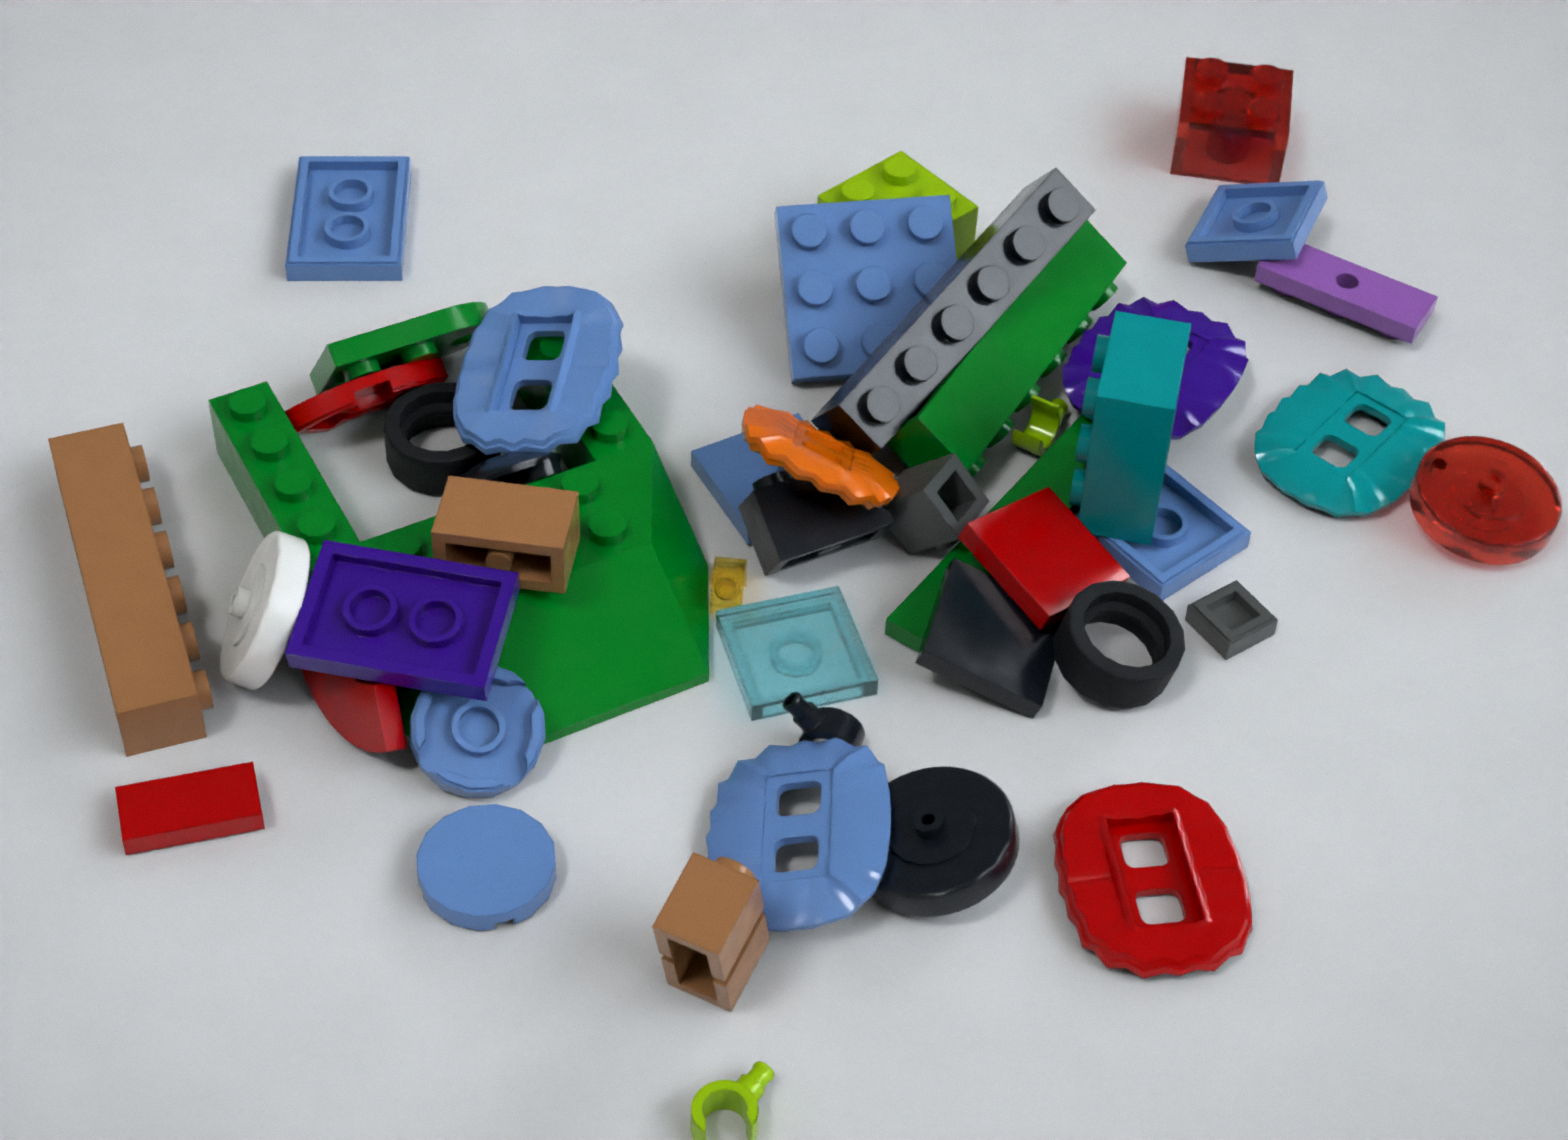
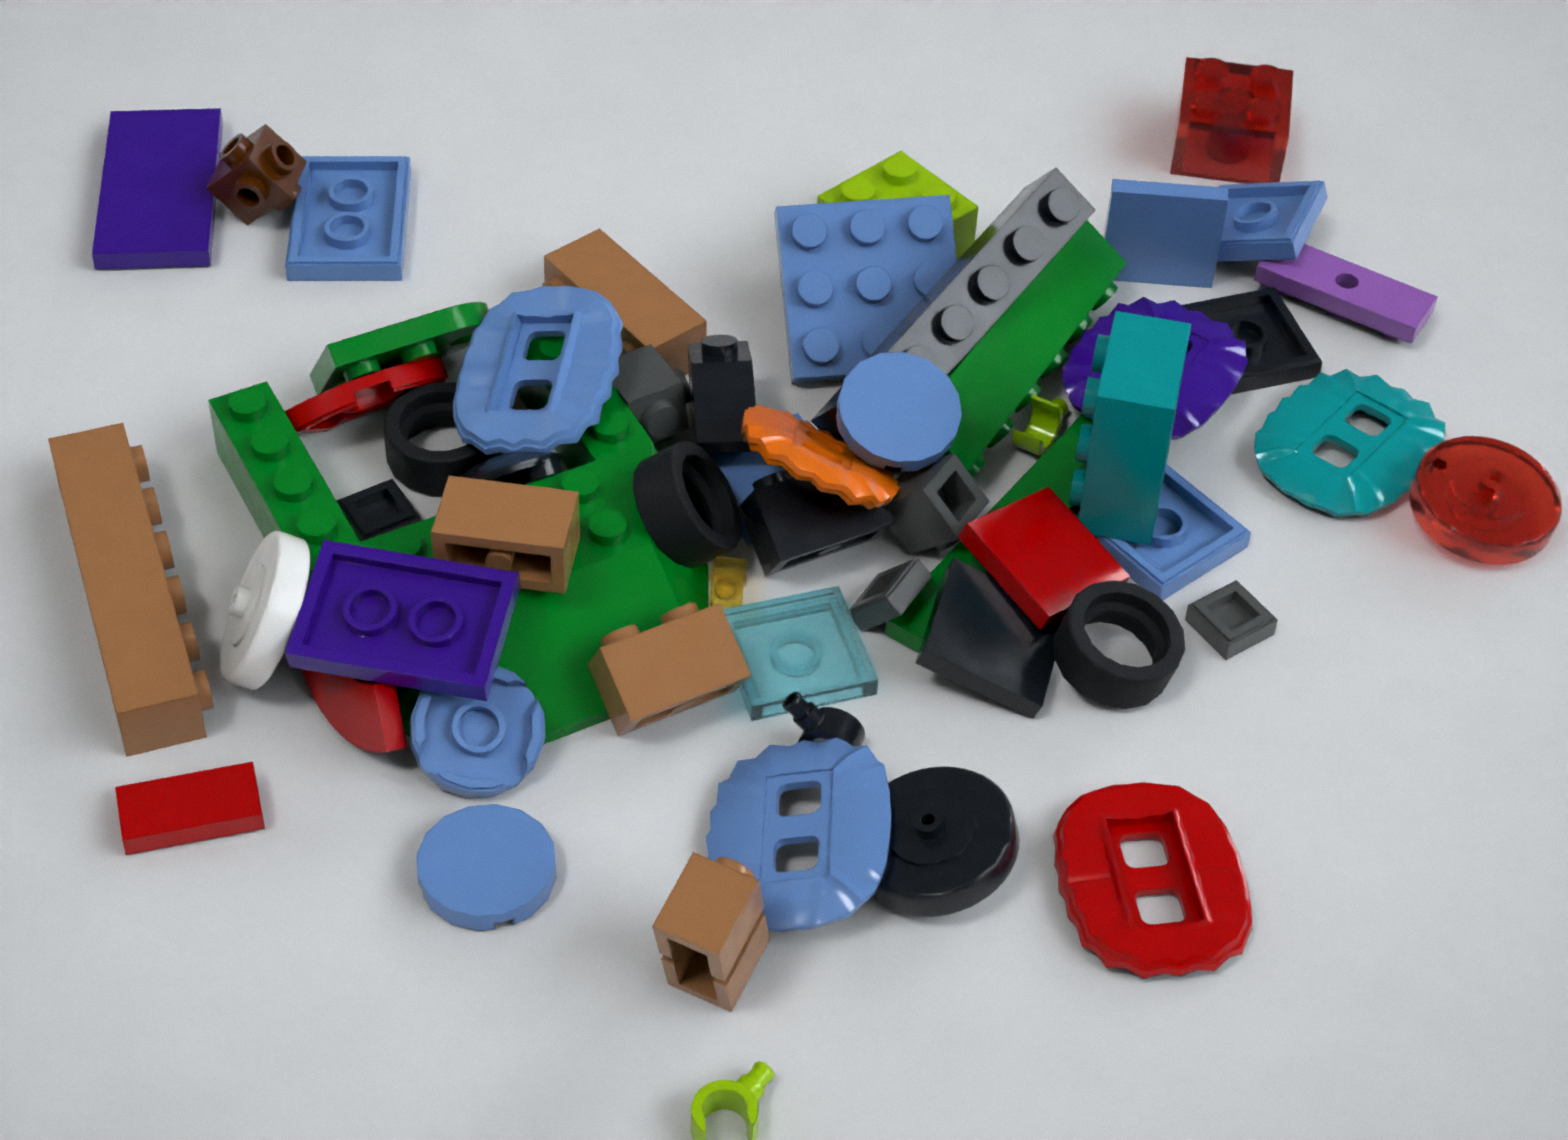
(155, 189): none -> dark purple tile
(259, 164): none -> reddish brown brick
(378, 510): none -> black tile
(643, 302): none -> medium nougat brick
(653, 392): none -> dark grey brick
(667, 667): none -> medium nougat brick
(687, 504): none -> black tyre
(720, 392): none -> black slope
(889, 594): none -> dark grey tile
(898, 411): none -> medium blue tile
(1166, 231): none -> medium blue tile
(1273, 338): none -> black tile

